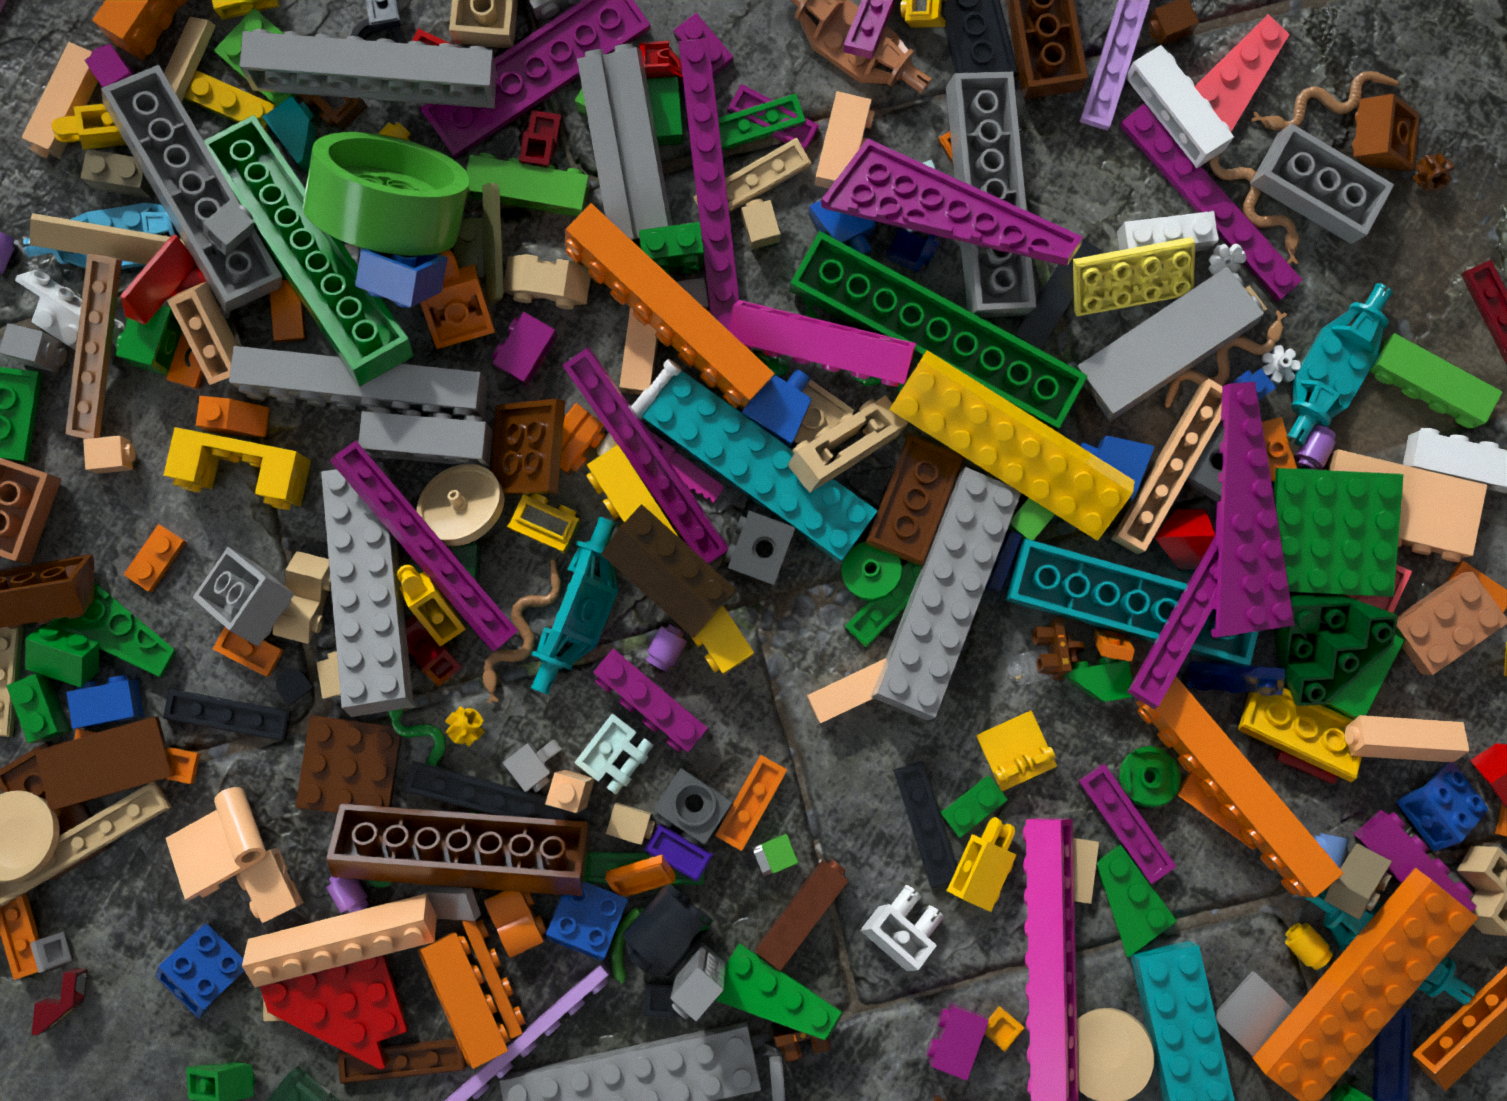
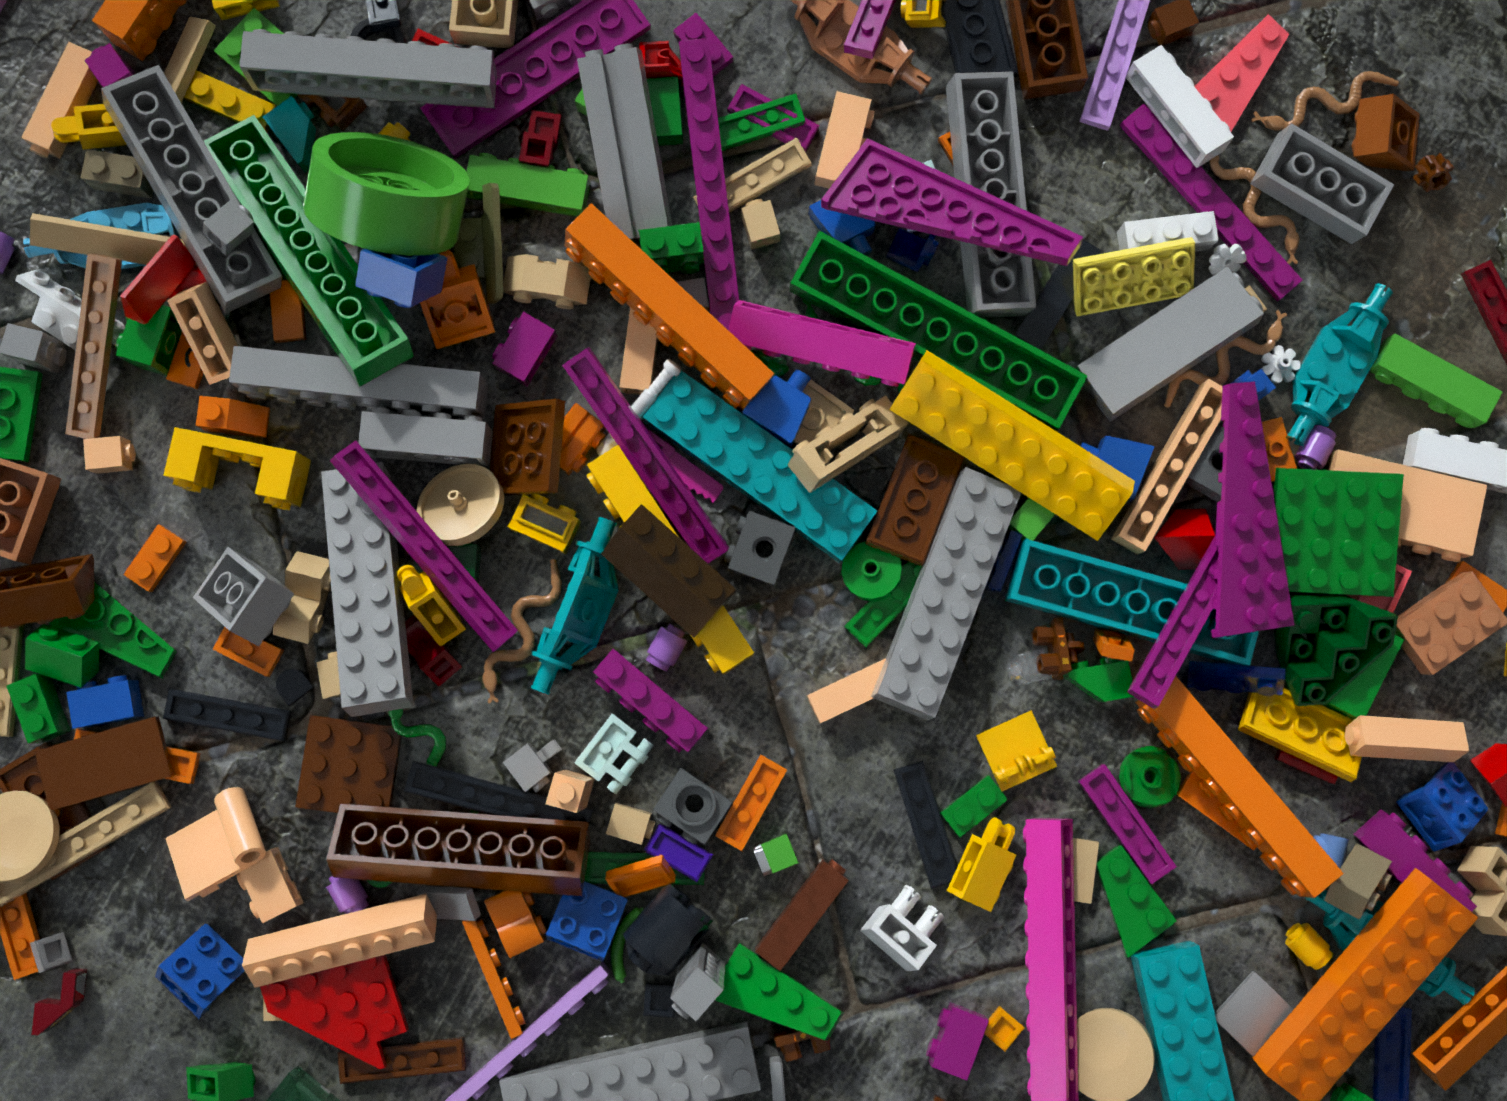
(463, 1000): orange brick -> none
(464, 726): yellow gear -> none

